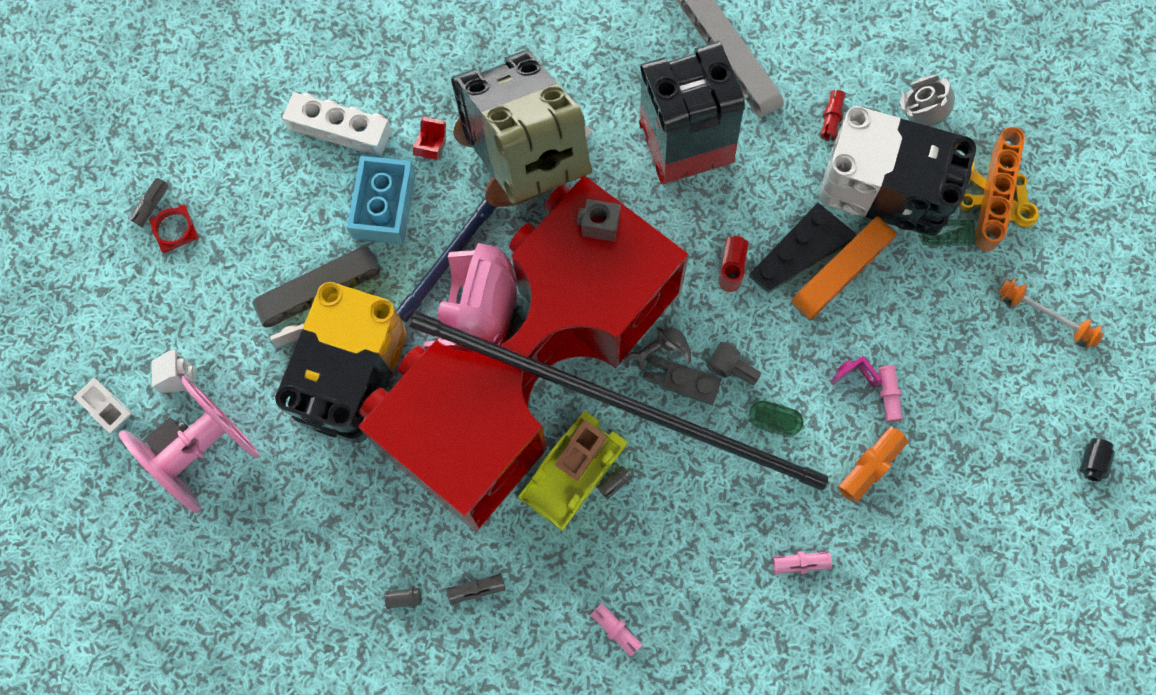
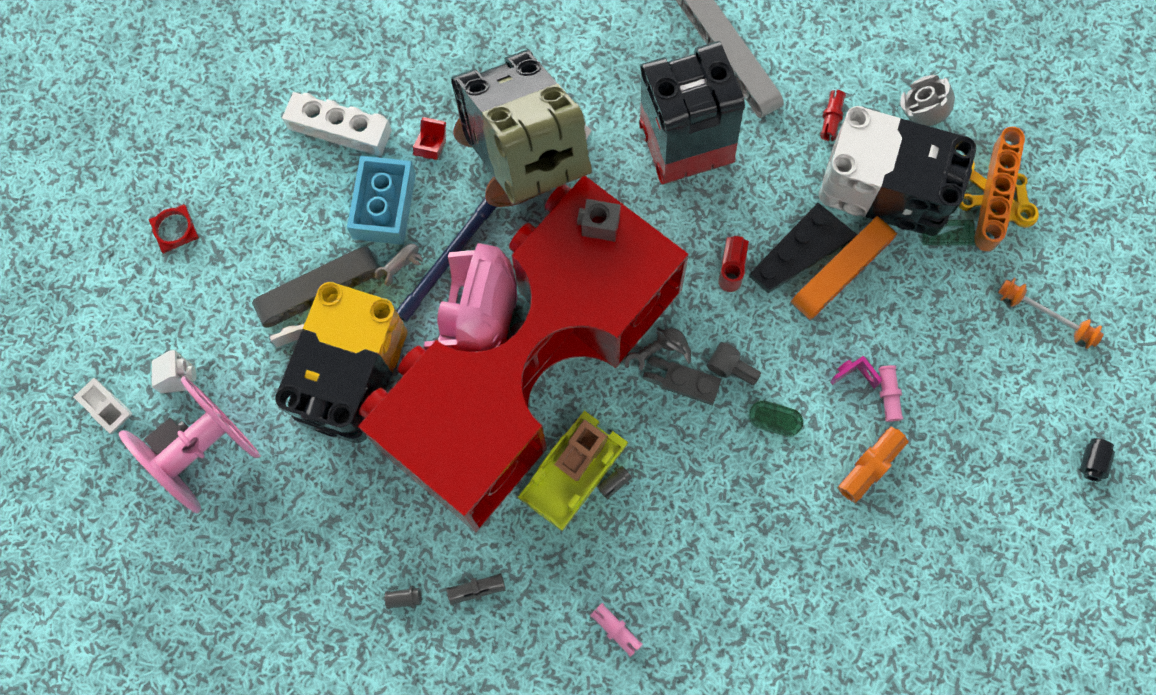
(149, 202): dark grey axle -> none
(402, 258): none -> light grey piece
(435, 328): black piece -> none
(802, 562): bright pink pin -> none

